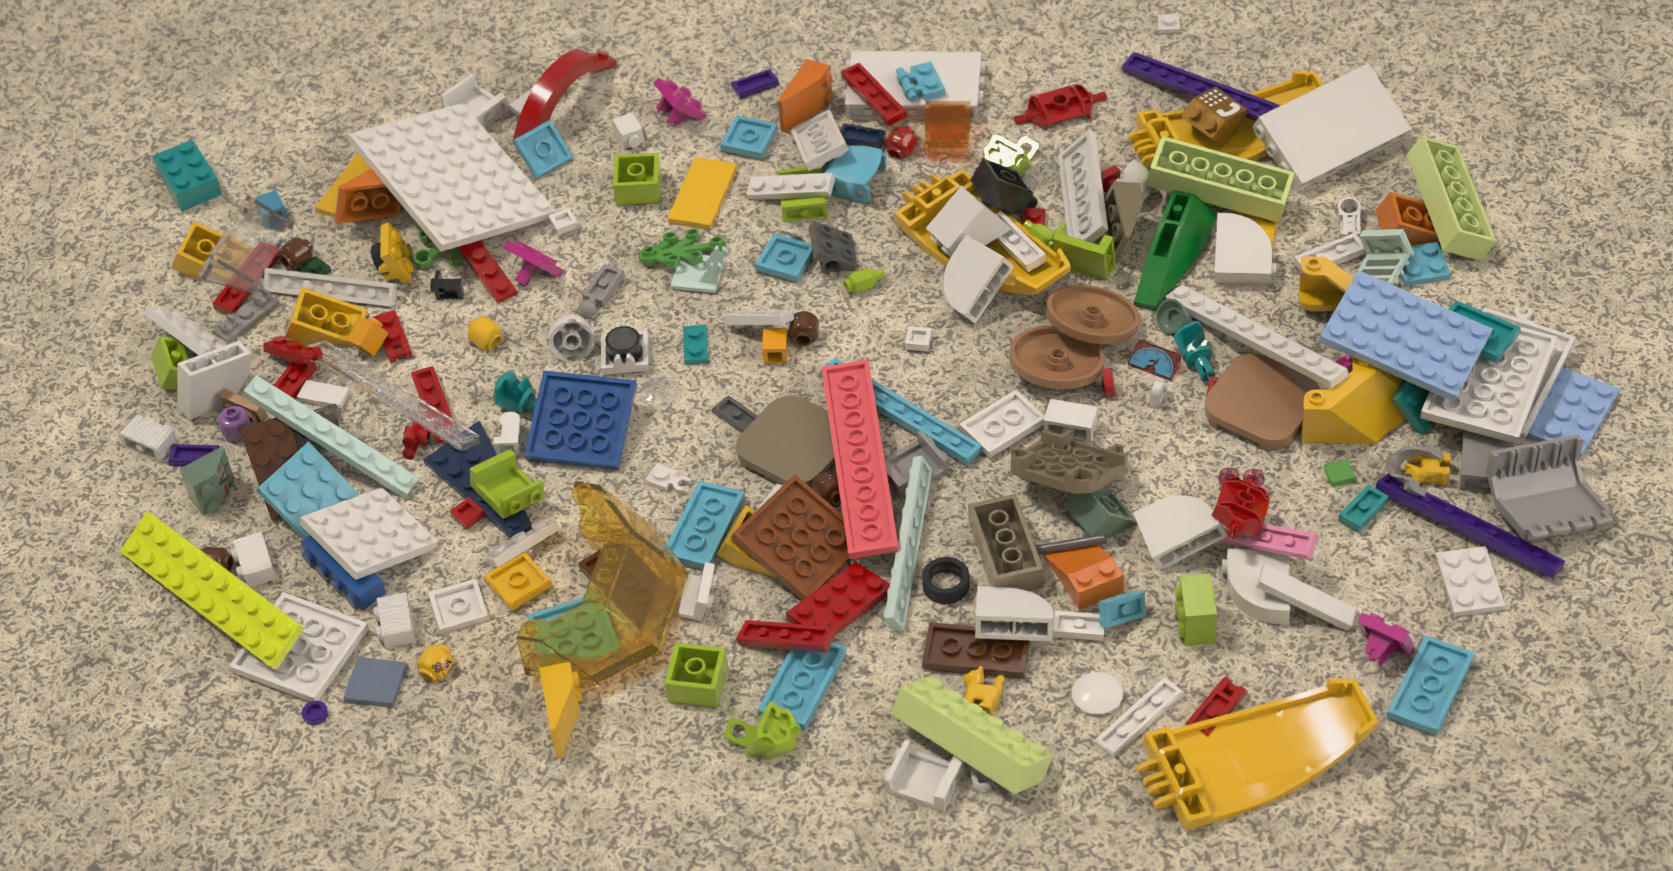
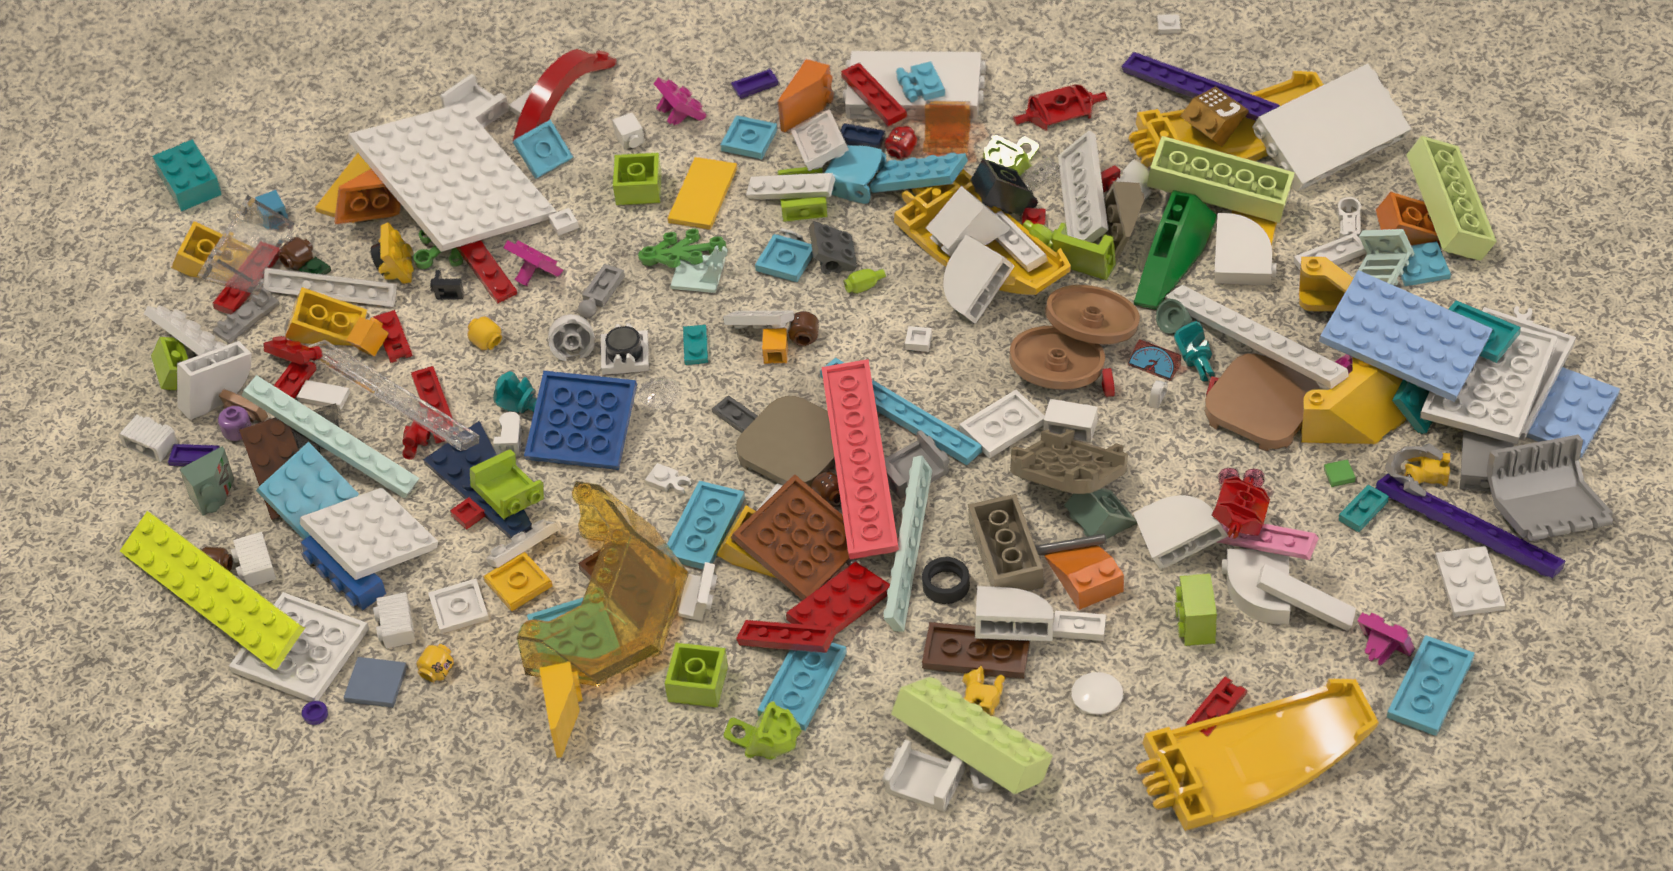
(919, 172): none -> medium azure plate
(1122, 608): medium azure plate -> none
(1138, 717): white tile -> none

